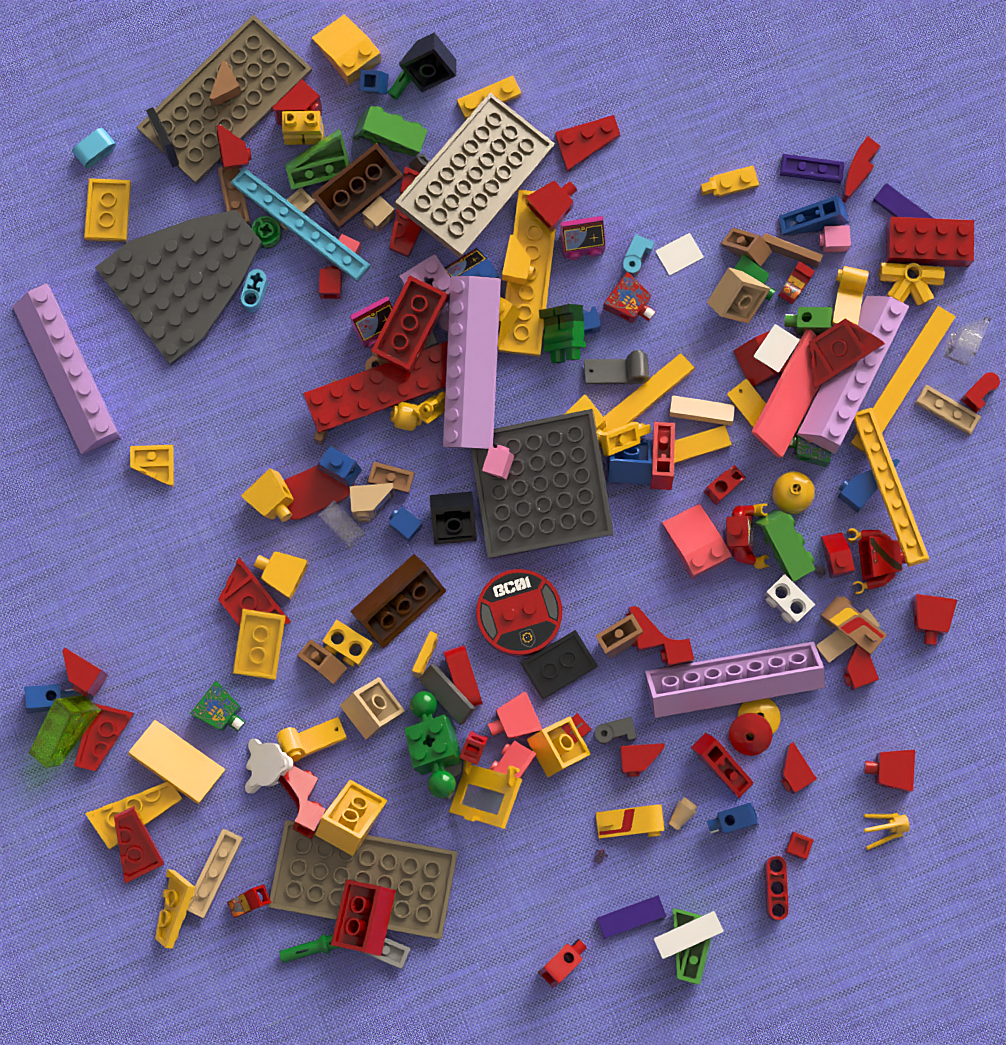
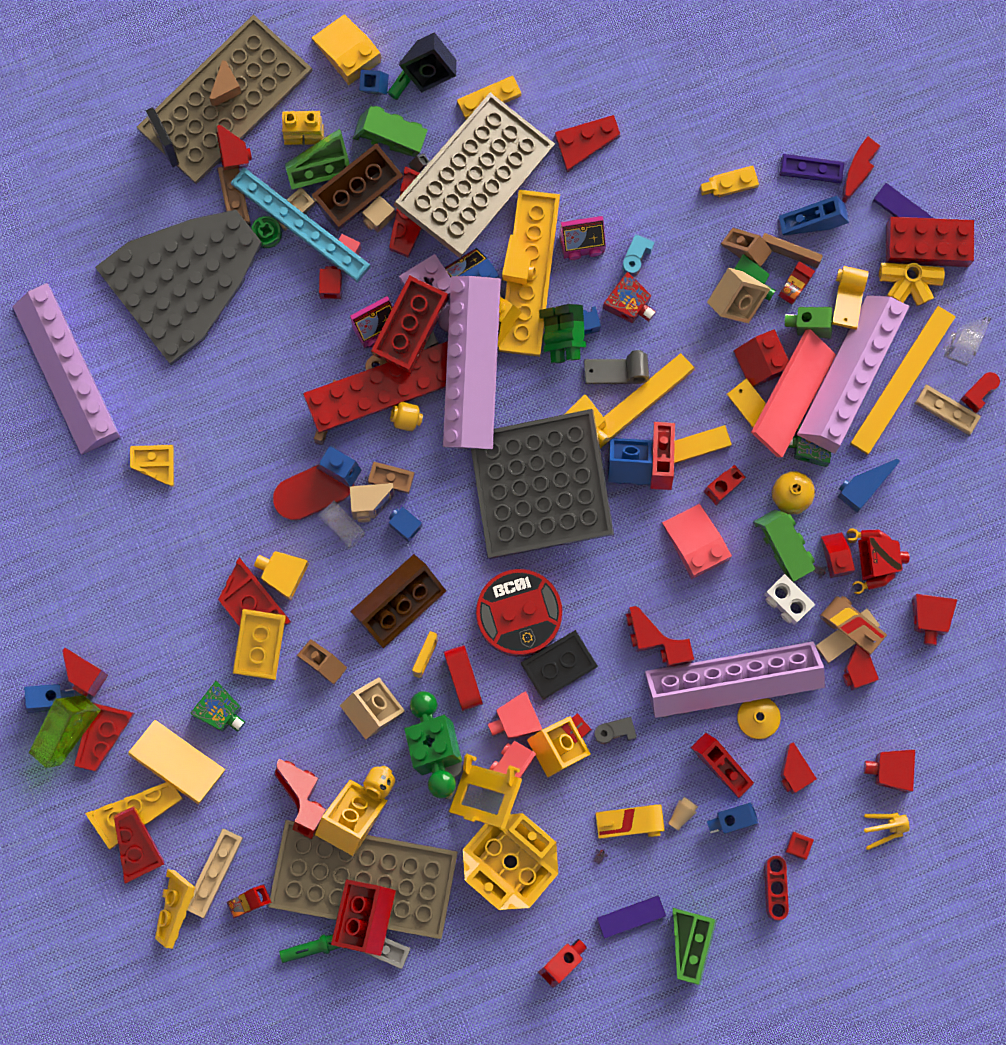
(94, 148): medium azure beam -> none
(107, 210): yellow tile -> none
(249, 290): medium azure beam -> none
(266, 764): white tile -> none
(270, 496): yellow torso -> none
(299, 98): red slope -> none
(311, 740): yellow door -> none
(351, 639): yellow brick -> none
(379, 782): none -> yellow head
(431, 408): yellow hinge -> none
(447, 694): dark grey tile -> none
(453, 517): black slope -> none
(473, 747): red leg -> none
(498, 462): bright pink brick -> none
(514, 886): none -> yellow piece
(551, 203): red torso -> none
(619, 636): medium nougat slope -> none
(623, 437): yellow hinge -> none
(637, 758): red slope -> none
(679, 254): white sticker -> none
(688, 935): white tile -> none
(702, 410): tile -> none
(741, 535): red torso -> none
(753, 724): red dish -> none
(776, 348): white sticker -> none
(835, 239): bright pink brick -> none
(840, 349): red wing -> none
(890, 488): yellow tile -> none

